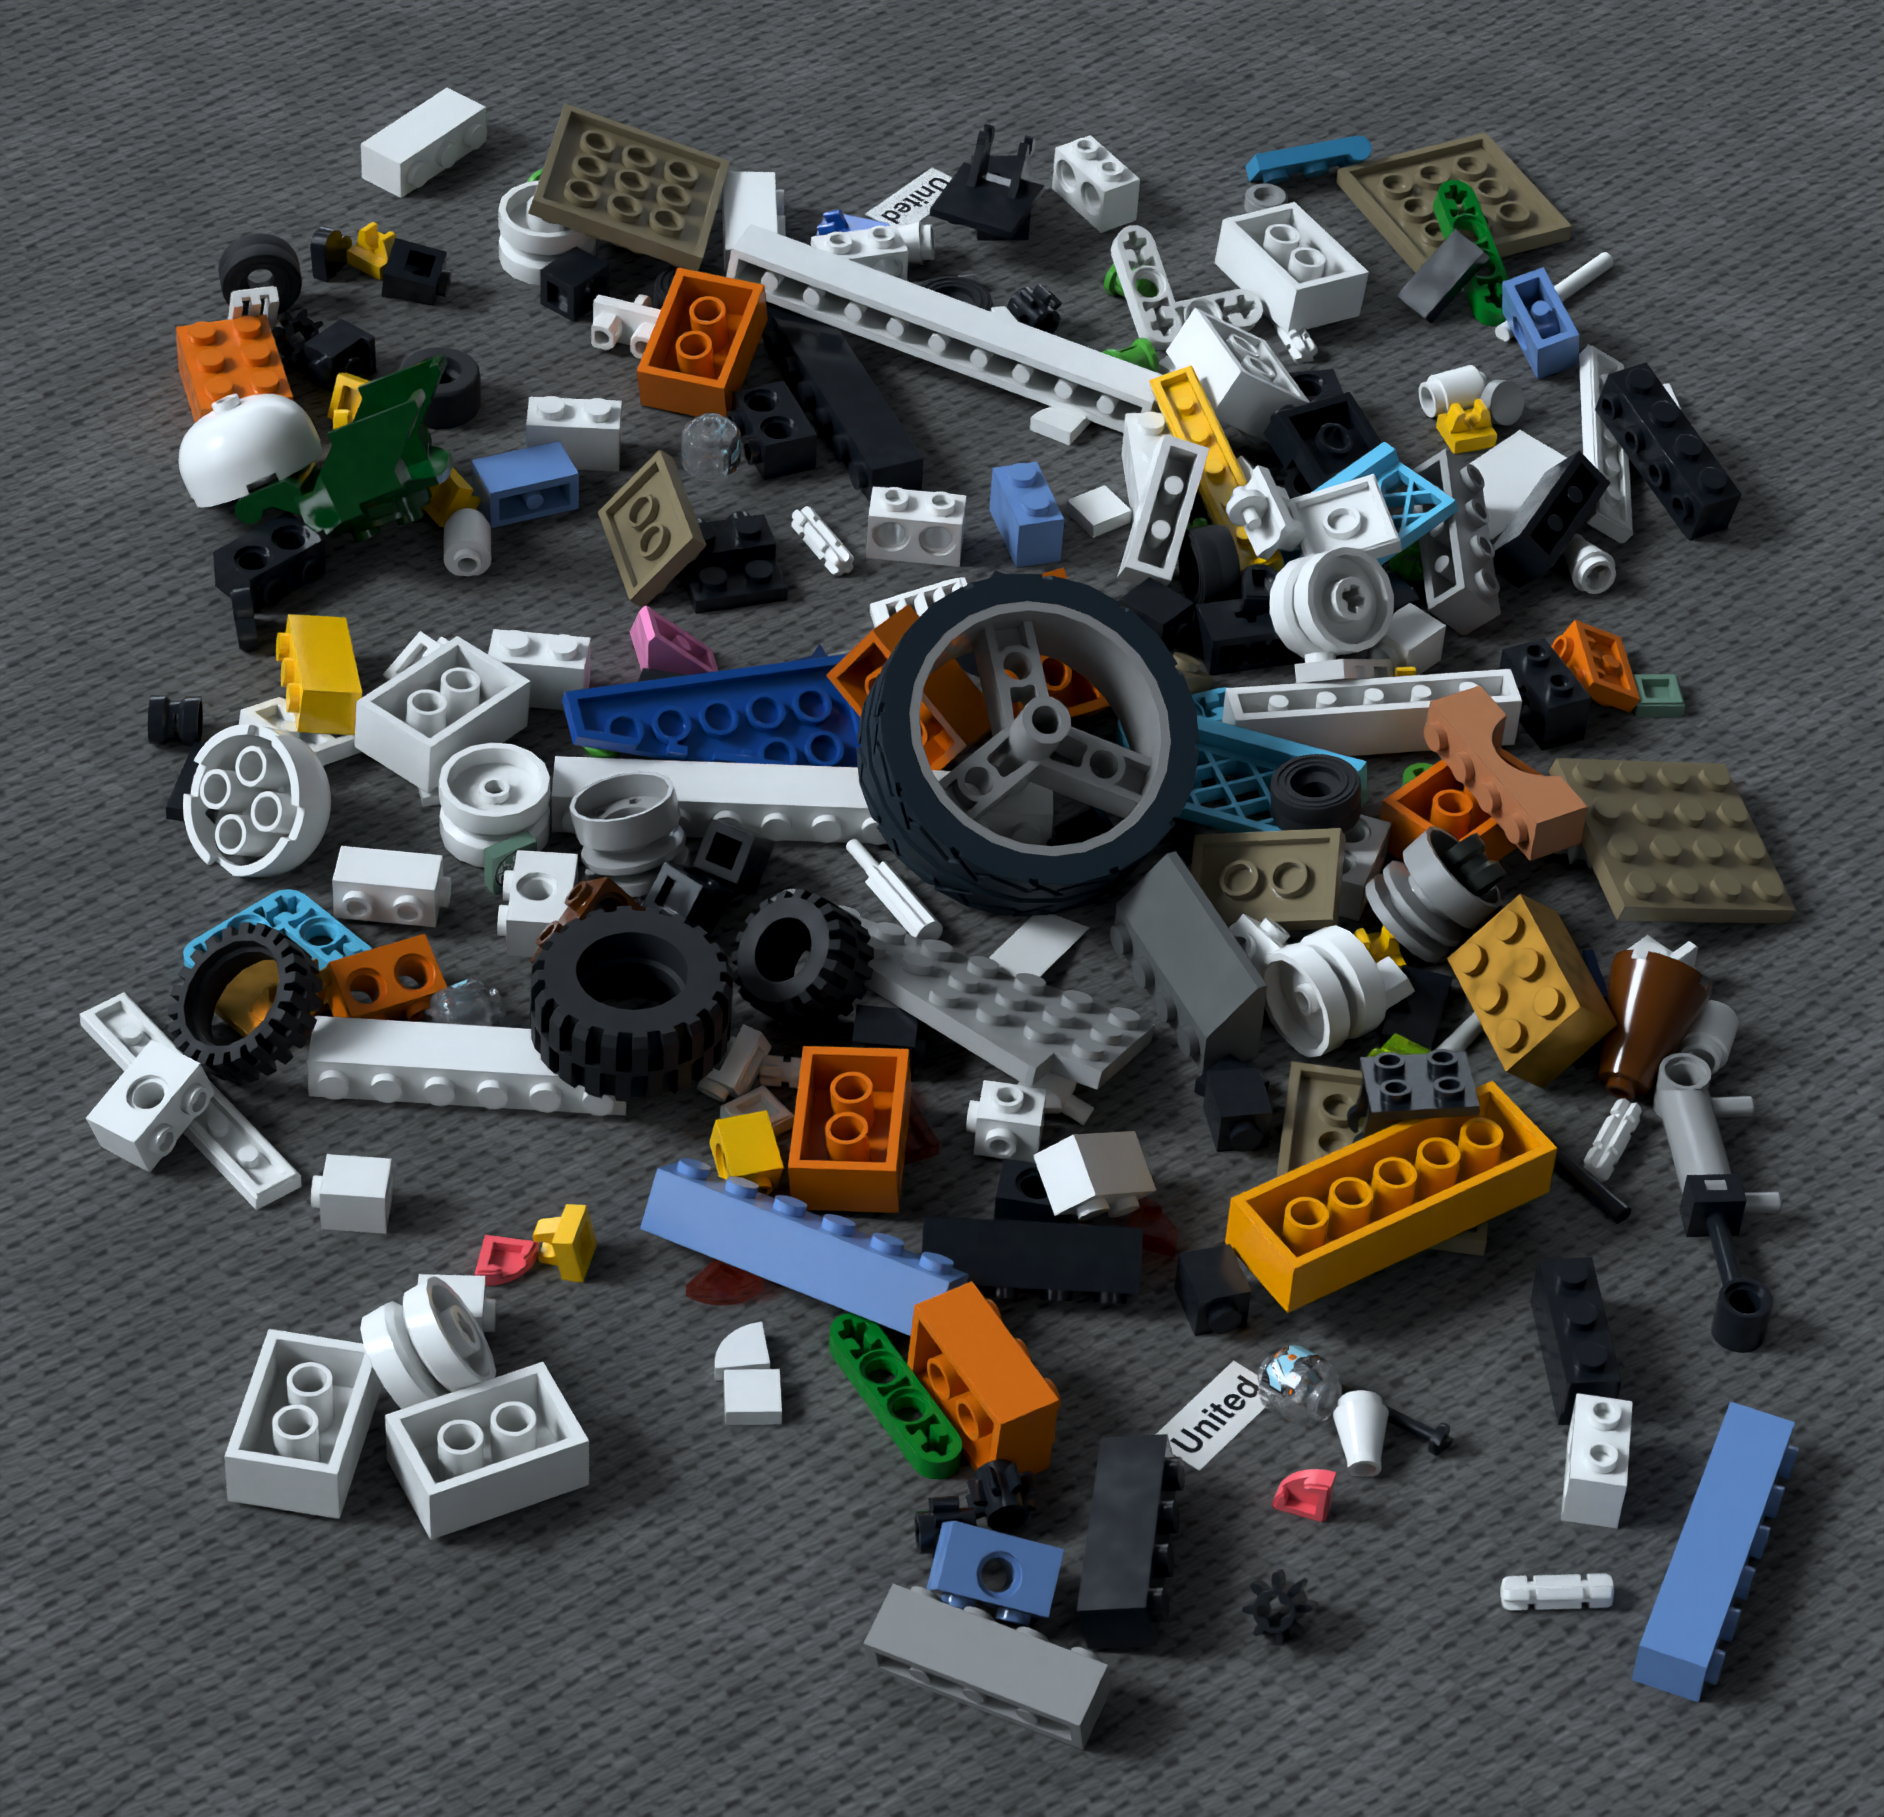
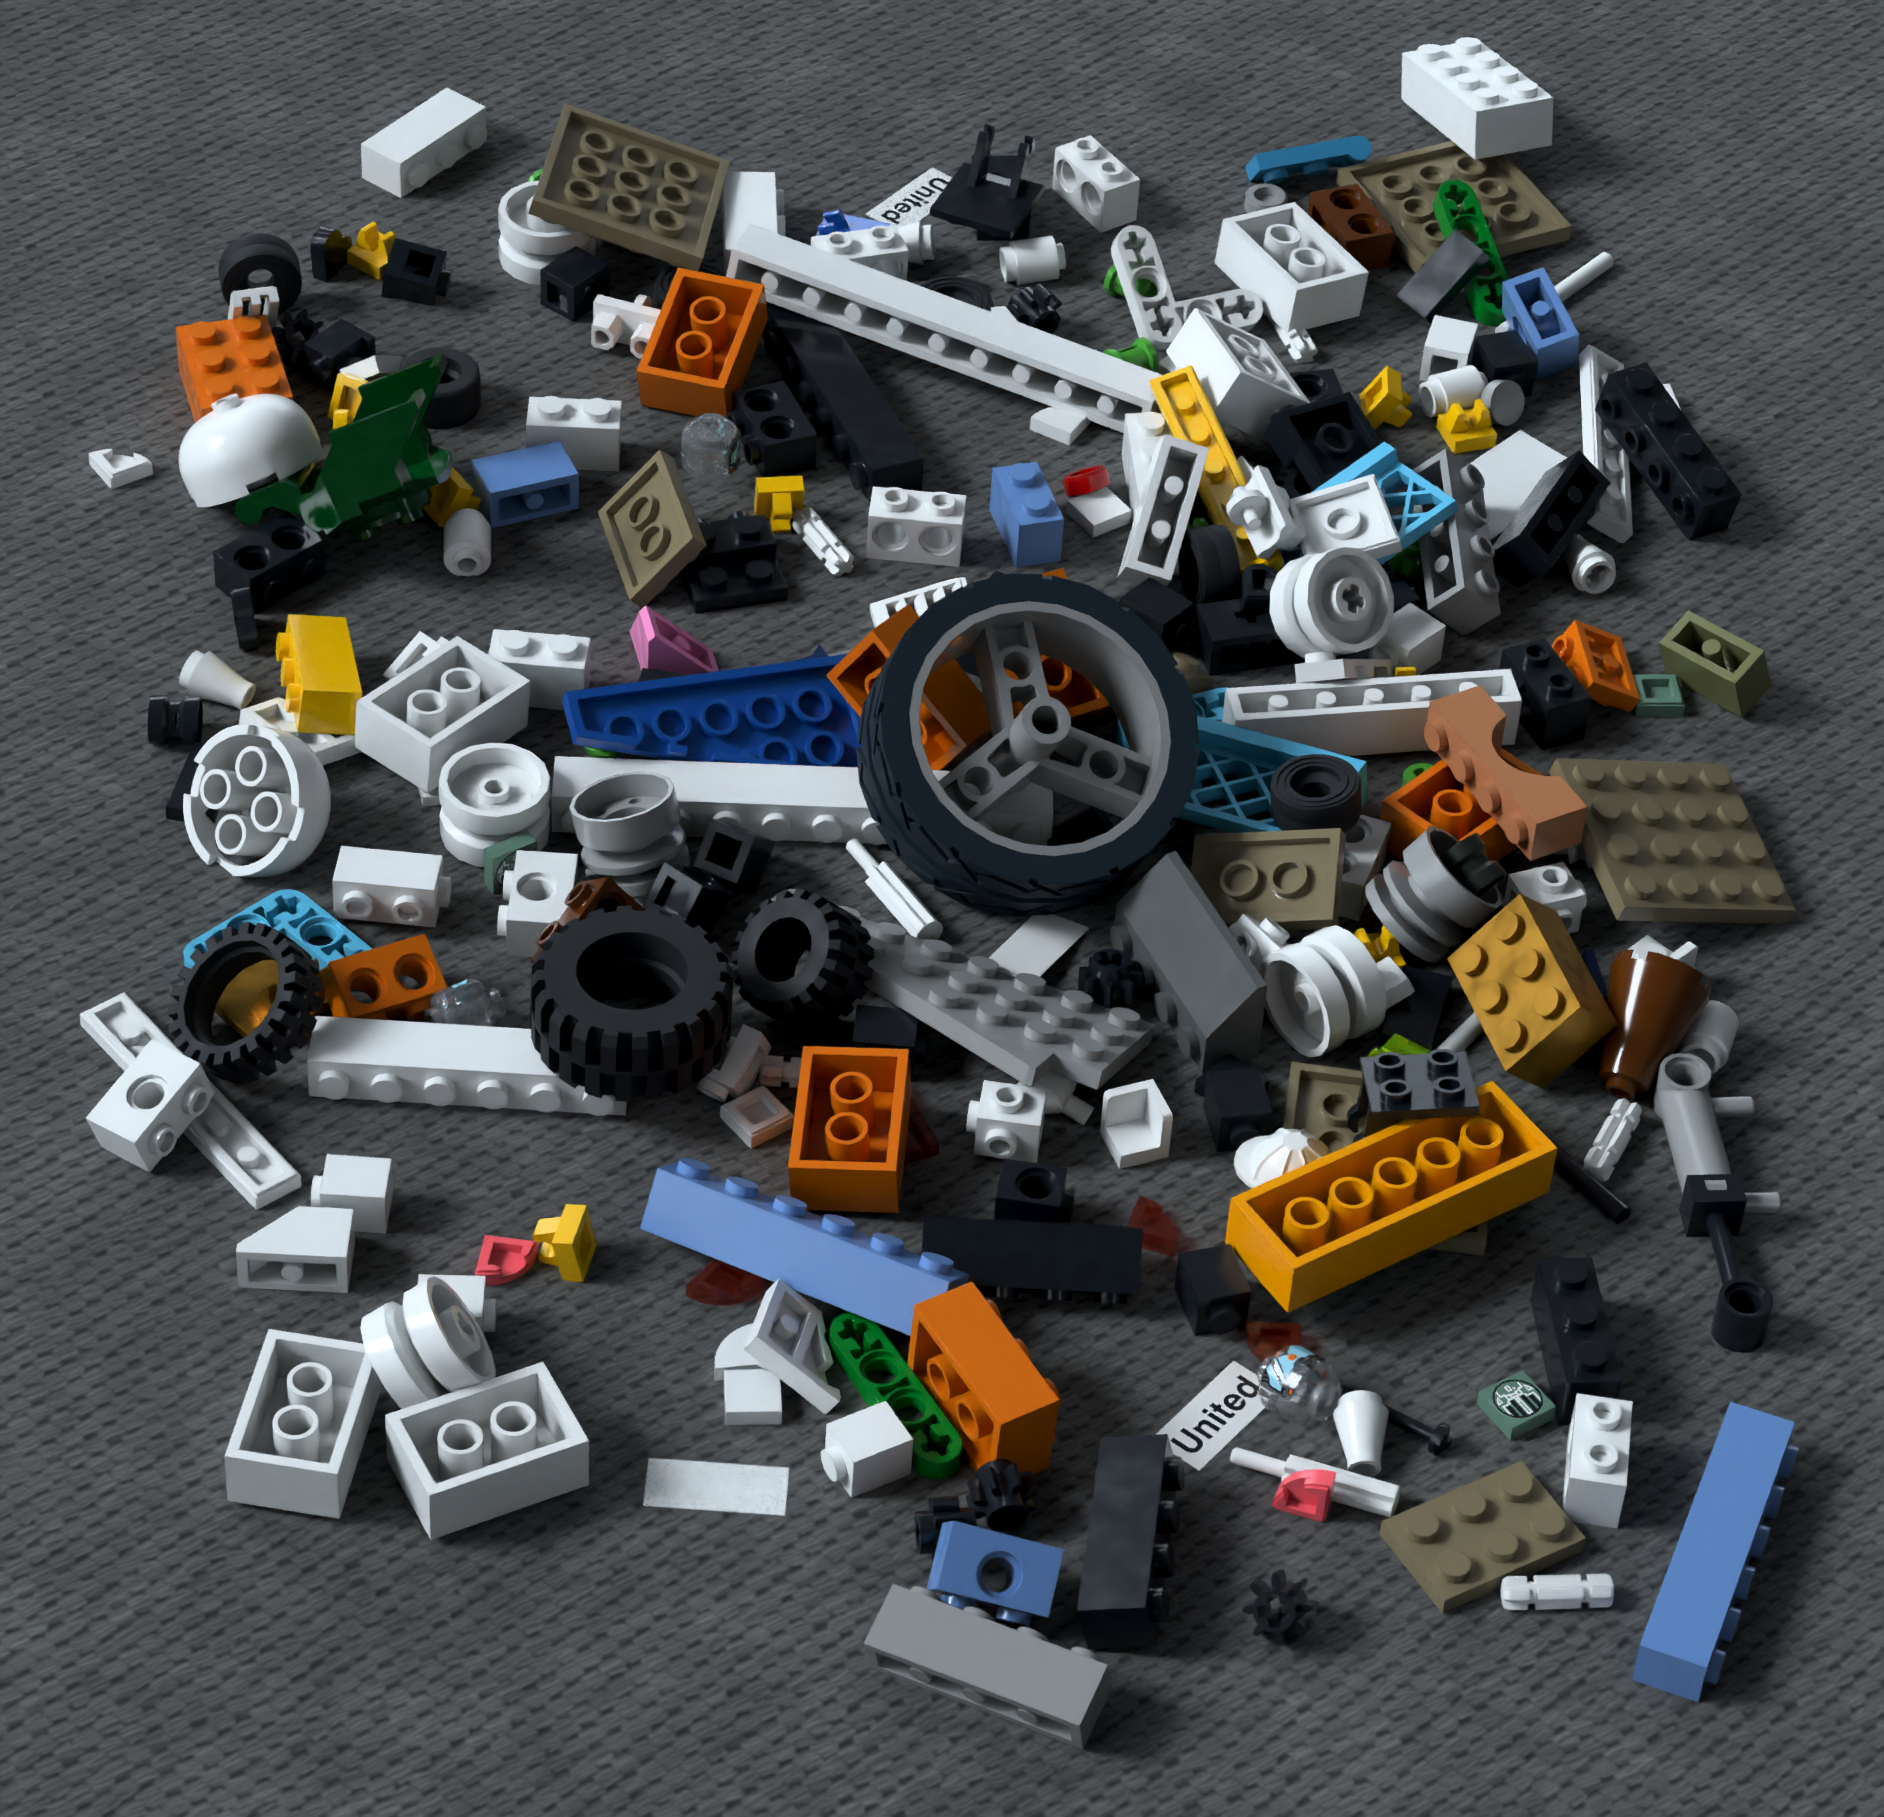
(119, 469): none -> white tile
(215, 681): none -> white cone
(300, 1252): none -> white slope
(374, 367): none -> white tile
(693, 1474): none -> white sticker
(747, 1149): yellow brick -> none
(778, 500): none -> yellow tile
(792, 1345): none -> white wing
(867, 1449): none -> white brick
(1032, 260): none -> white brick
(1086, 480): none -> red tile
(1095, 1174): white brick -> none
(1111, 979): none -> black gear
(1136, 1124): none -> white panel
(1271, 1337): none -> clear red tile
(1276, 1154): none -> white piece
(1349, 1487): none -> white axle
(1354, 224): none -> reddish brown brick
(1385, 400): none -> yellow tile
(1447, 346): none -> white brick
(1476, 98): none -> white brick
(1480, 1534): none -> dark tan plate
(1505, 358): none -> black brick
(1516, 1405): none -> sand green tile
(1552, 887): none -> white brick
(1715, 663): none -> olive brick

